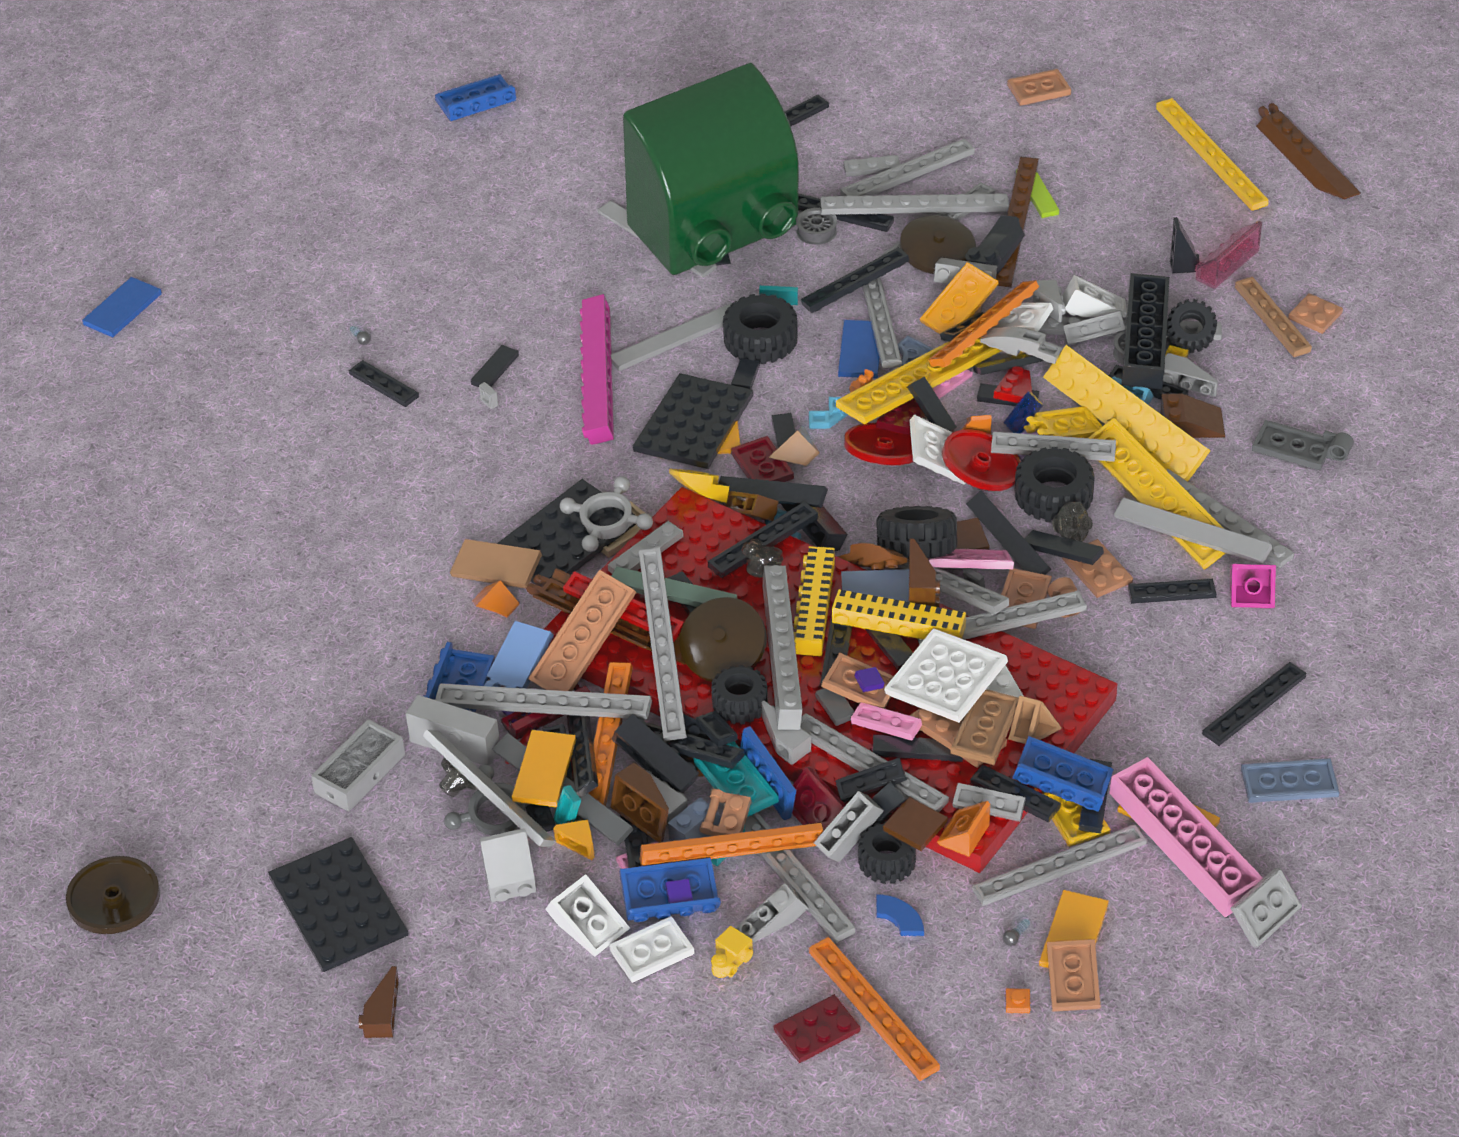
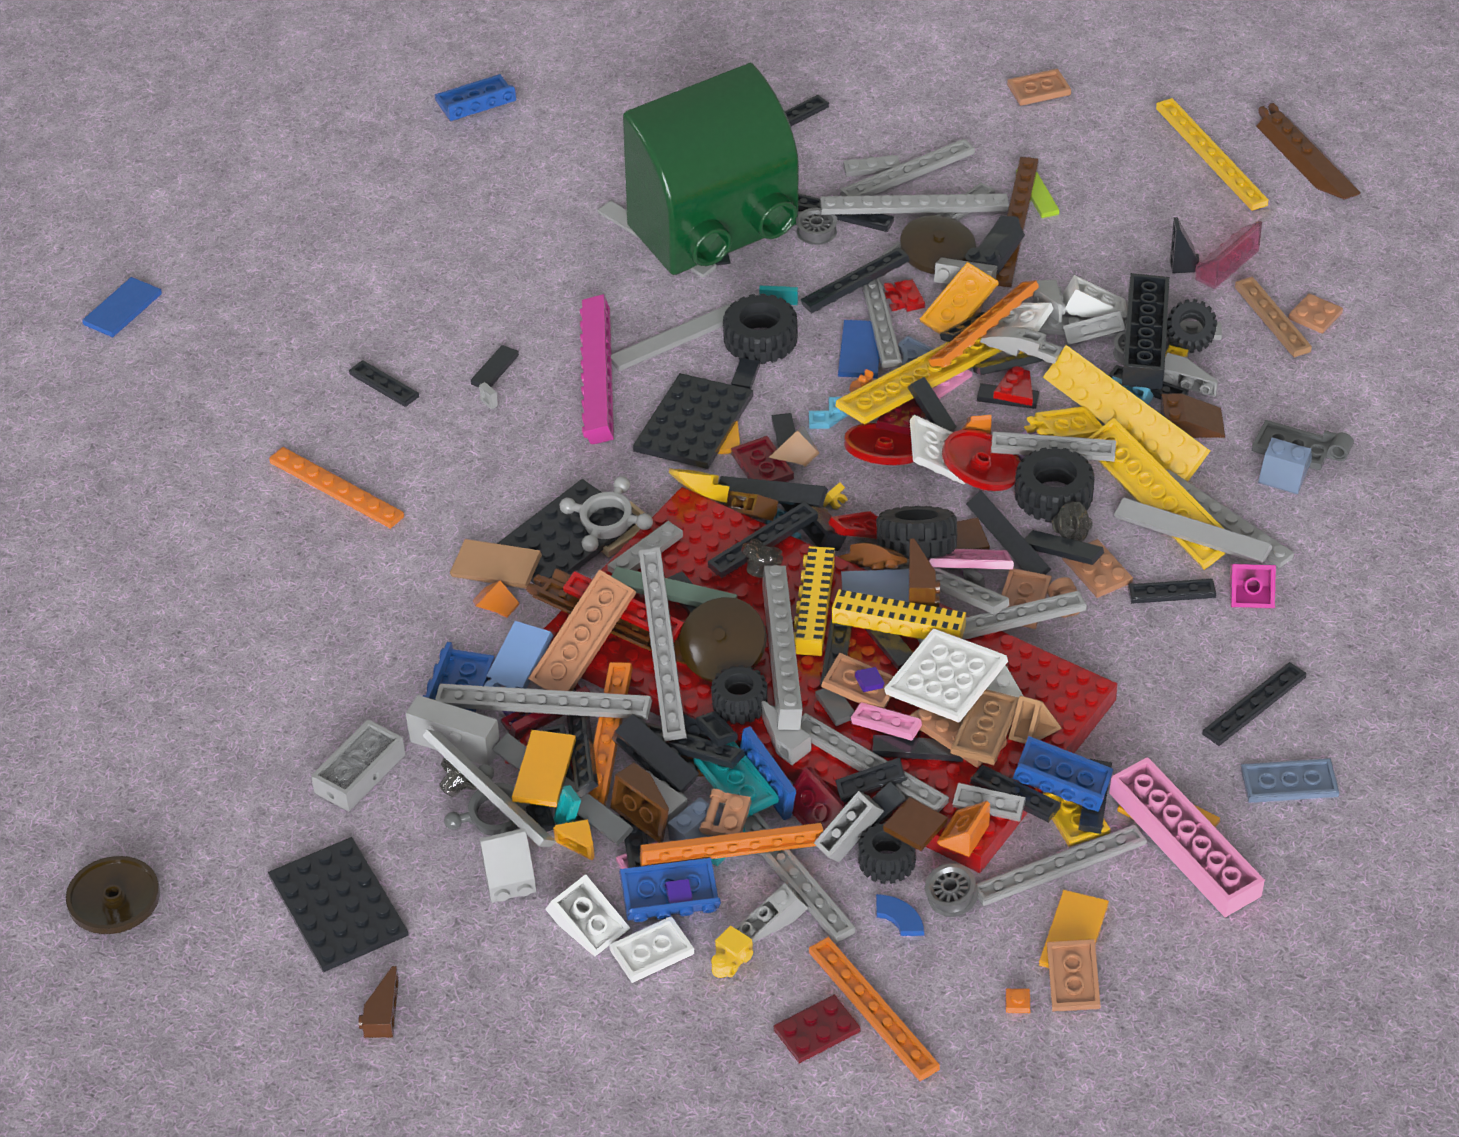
(336, 487): none -> orange plate
(362, 337): flat silver piece -> none
(834, 495): none -> yellow tile
(855, 524): none -> red wing
(904, 295): none -> red plate
(947, 878): none -> flat silver wheel
(1012, 936): flat silver piece -> none
(1026, 407): clear blue plate -> none
(1266, 907): light grey tile -> none
(1285, 465): none -> sand blue slope

